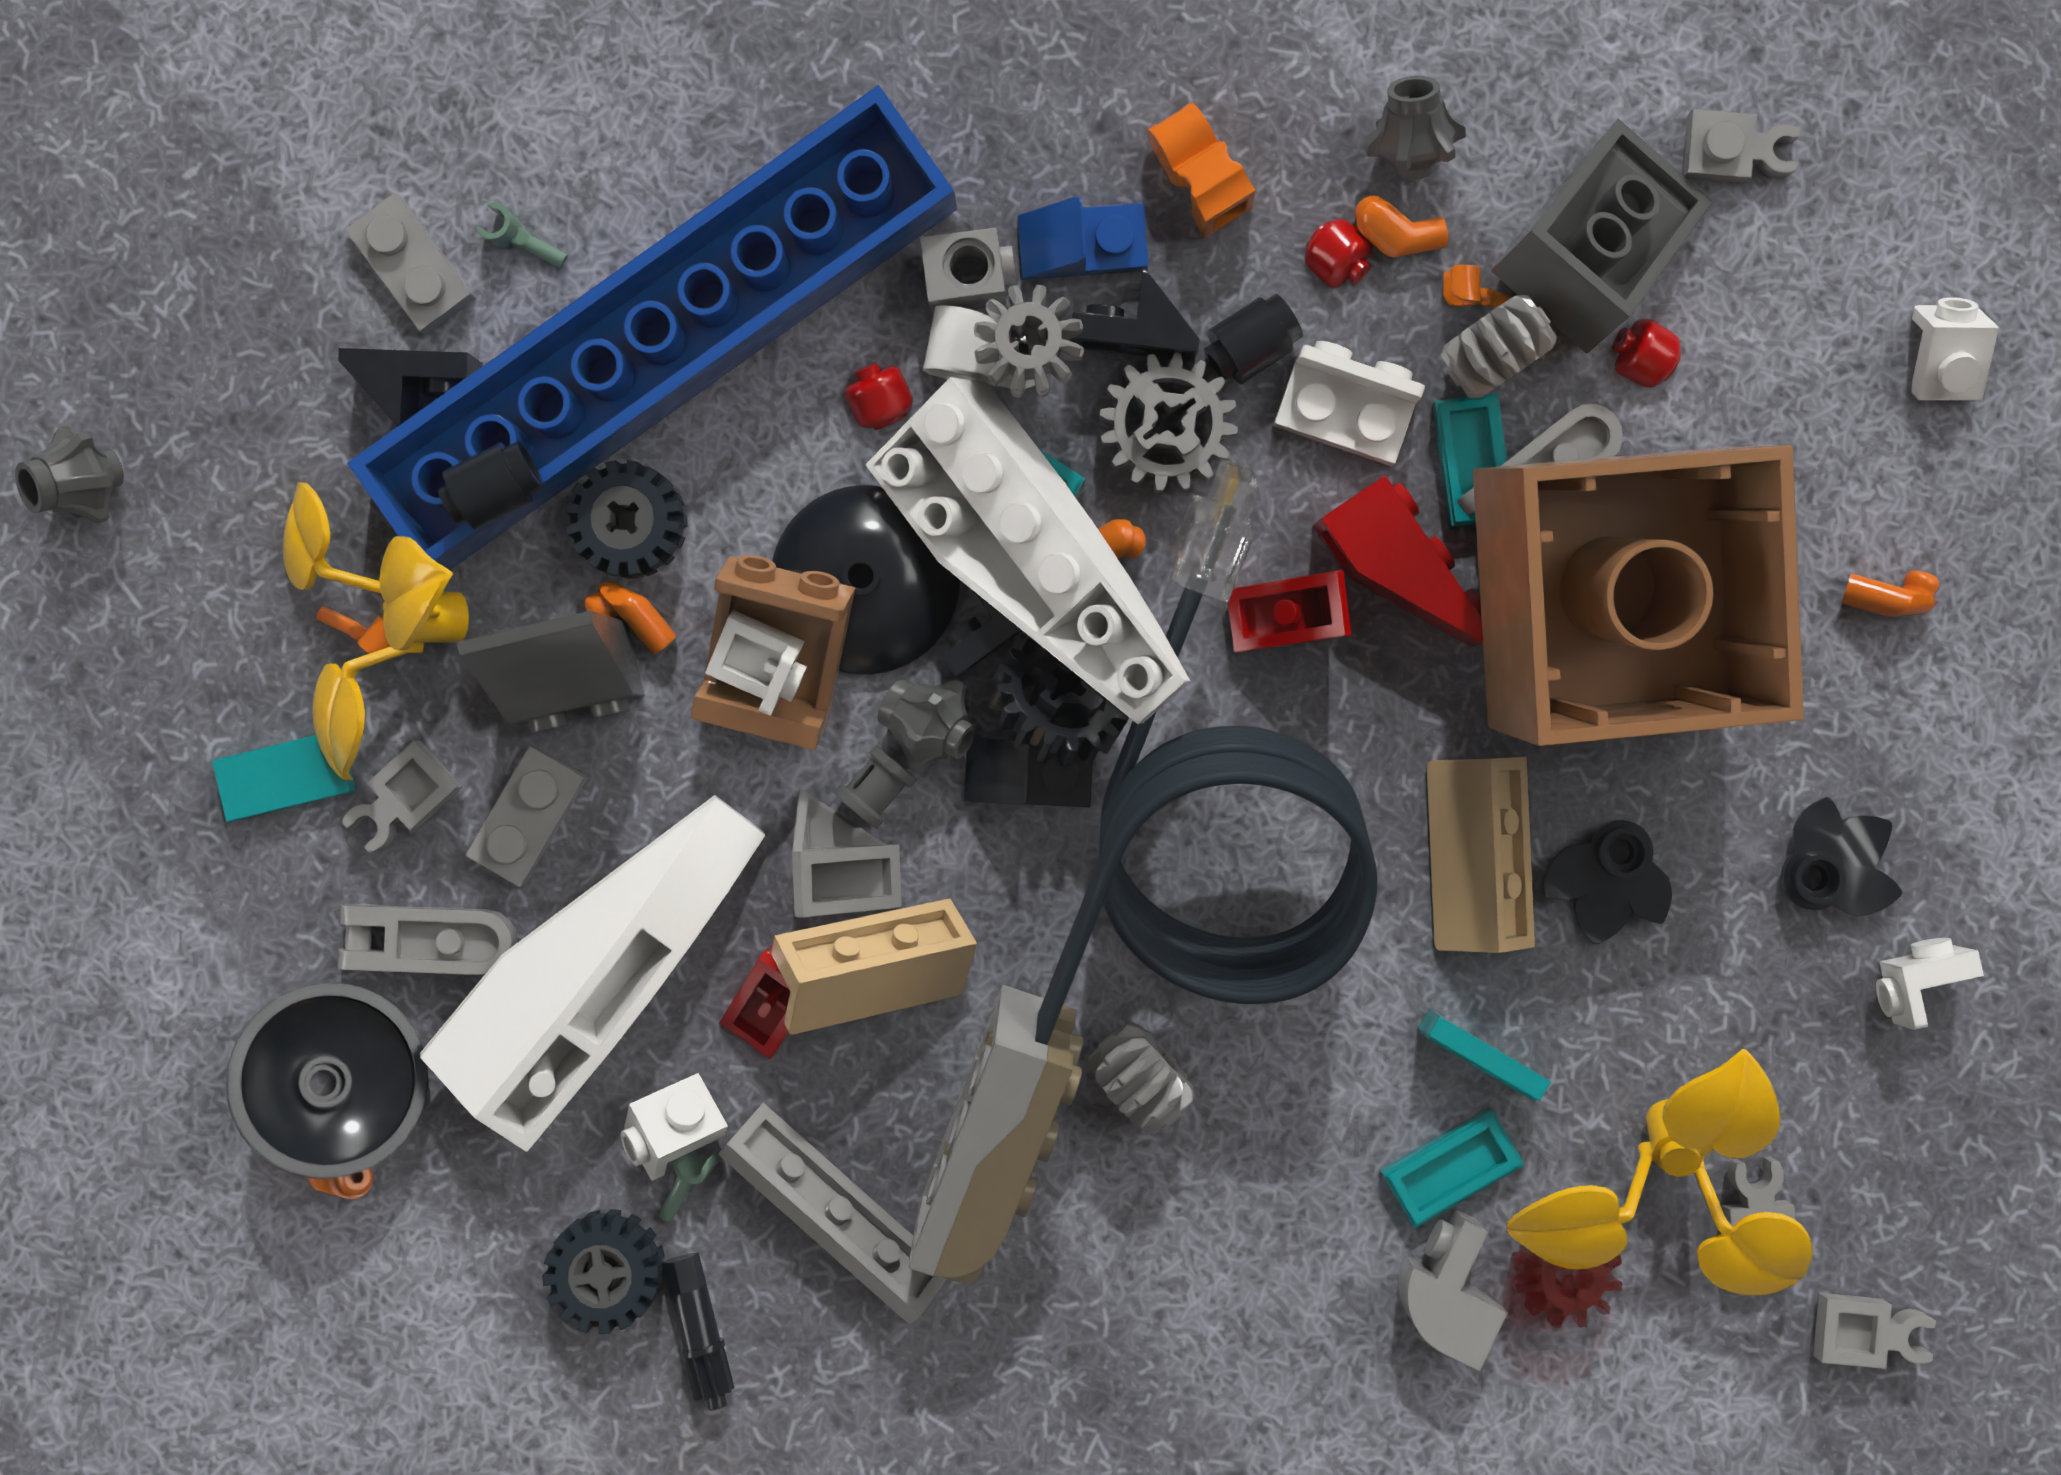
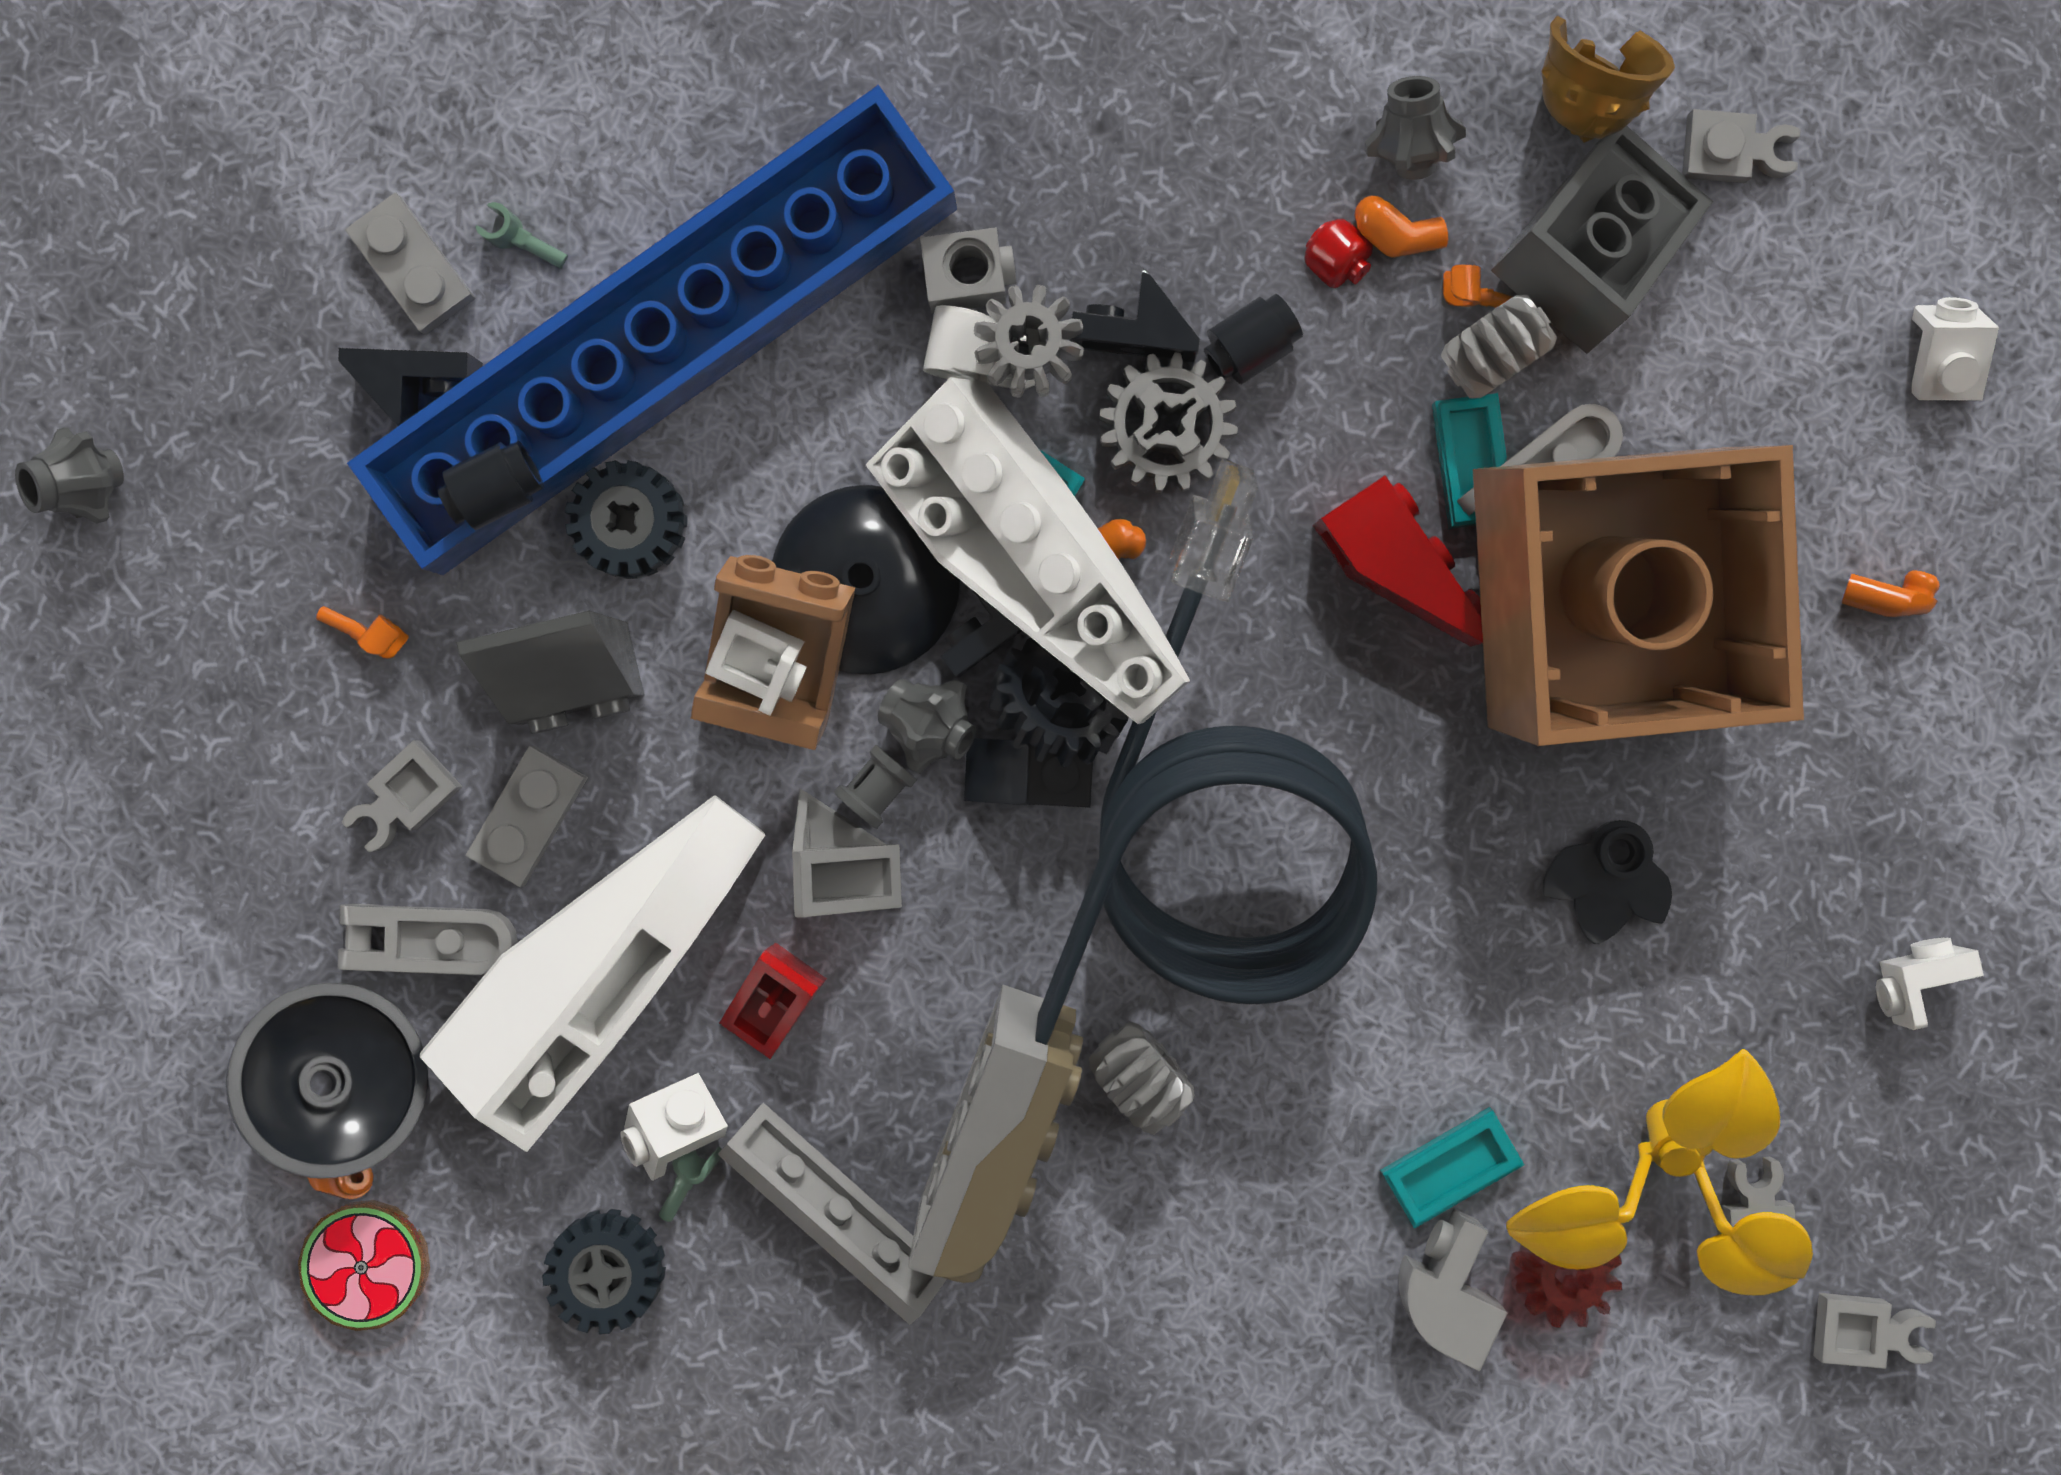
(276, 779): teal tile -> none
(363, 1265): none -> tile
(413, 614): yellow plant -> none
(636, 612): orange arm -> none
(698, 1330): black piece -> none
(873, 964): tan panel -> none
(878, 396): red piece -> none
(1082, 240): blue slope -> none
(1200, 162): orange leg -> none
(1289, 612): red slope -> none
(1348, 402): white bracket -> none
(1480, 854): tan panel -> none
(1483, 1056): teal tile -> none
(1594, 94): none -> pearl gold helmet
(1647, 353): red piece -> none
(1845, 856): black plate -> none

